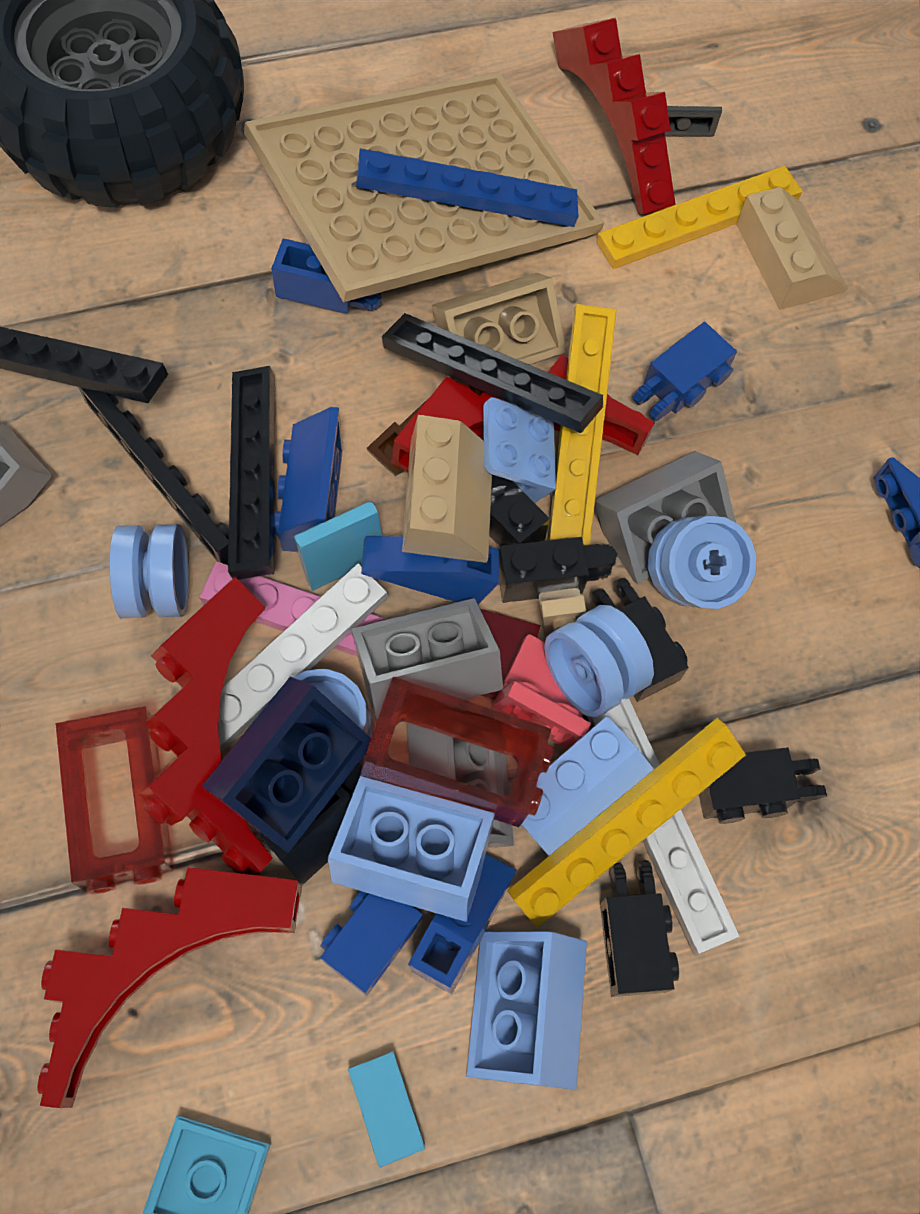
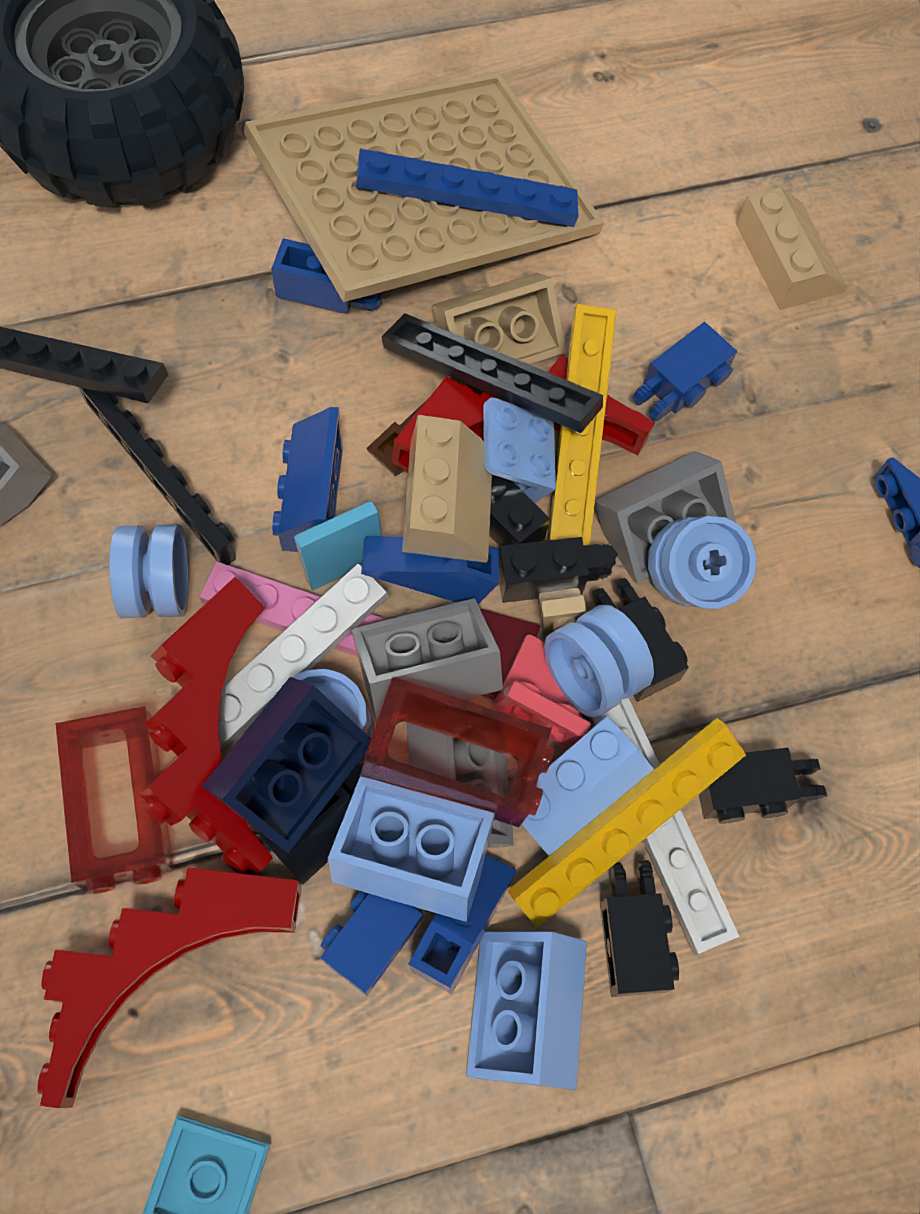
(252, 474): black plate -> none
(386, 1109): medium azure tile -> none
(635, 116): red arch -> none
(687, 219): yellow plate -> none
(693, 120): dark grey slope -> none

